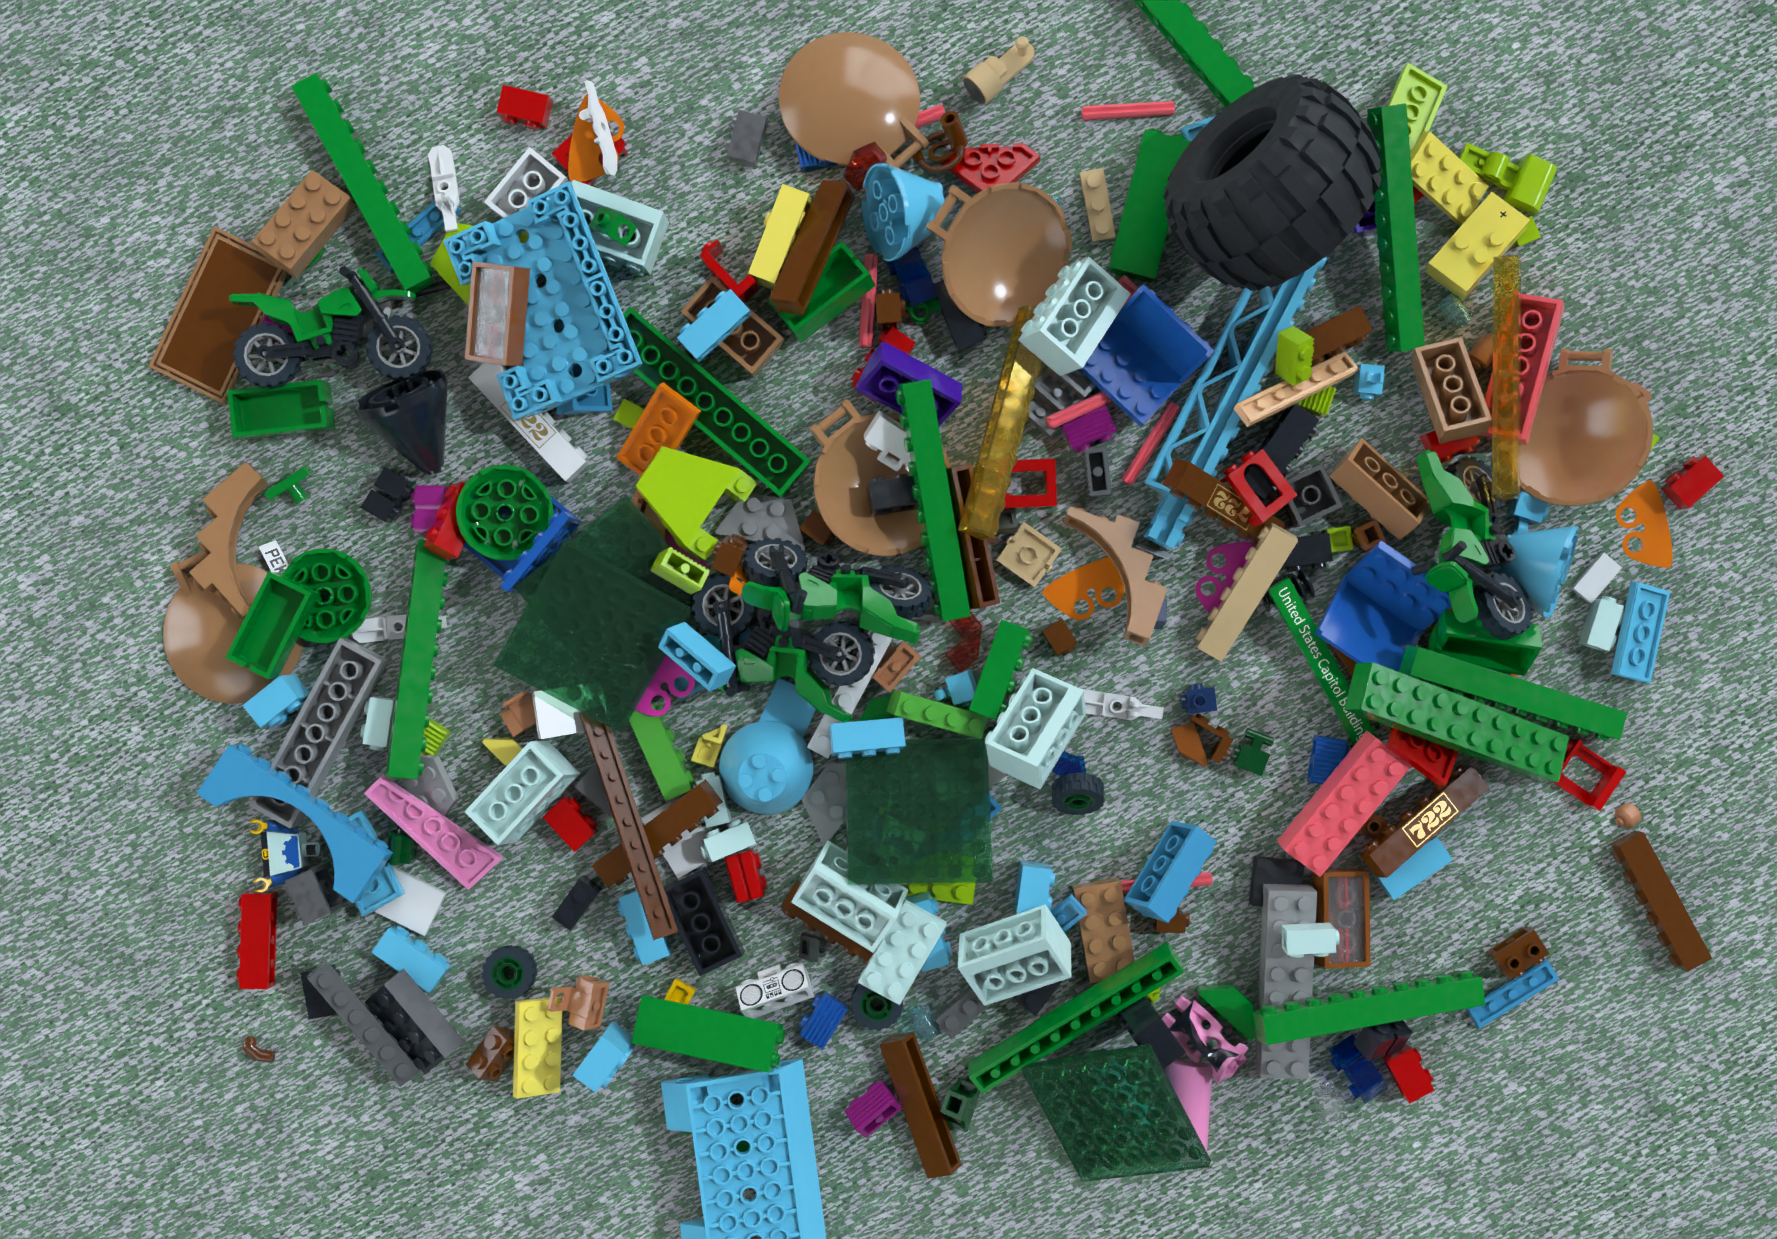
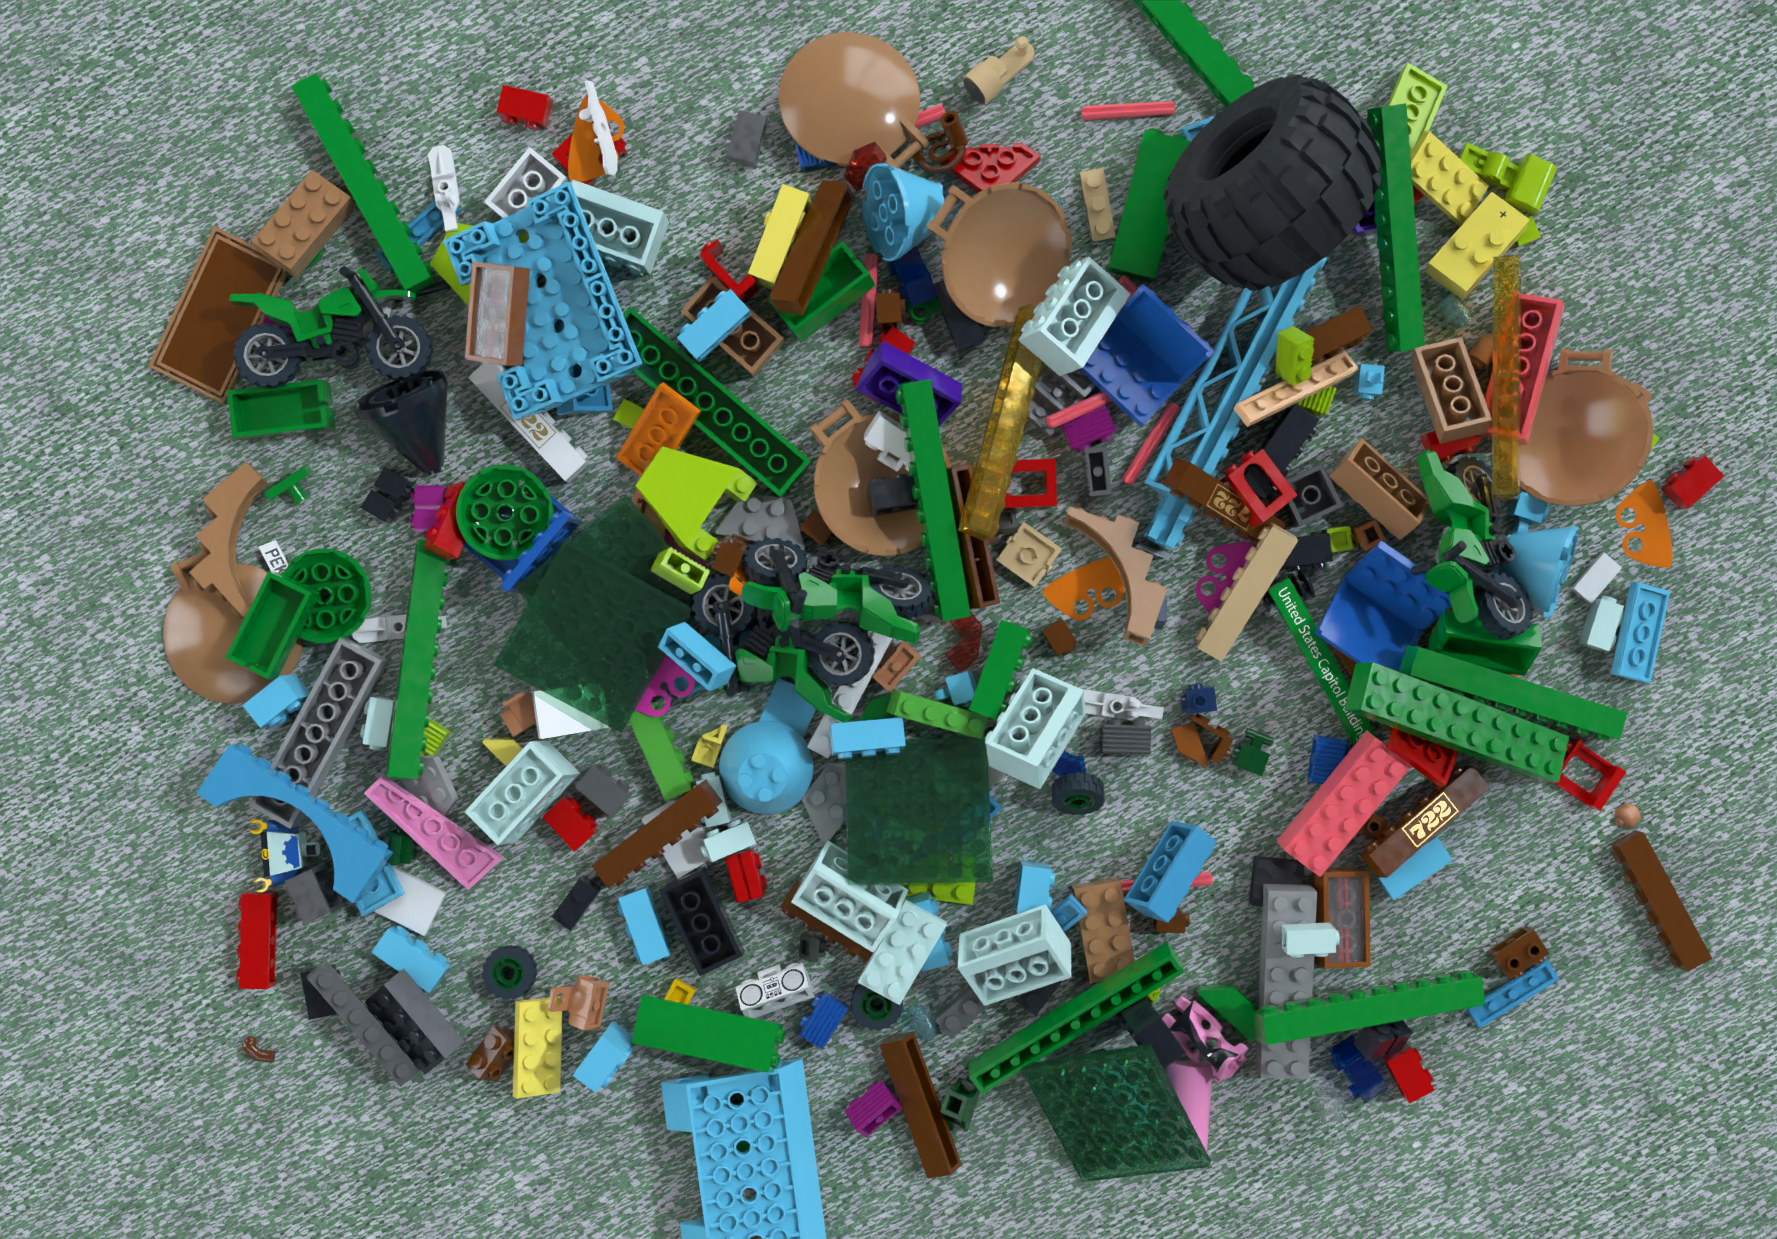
(608, 222): green bracket -> none
(629, 828): reddish brown plate -> none
(1125, 738): none -> dark grey brick

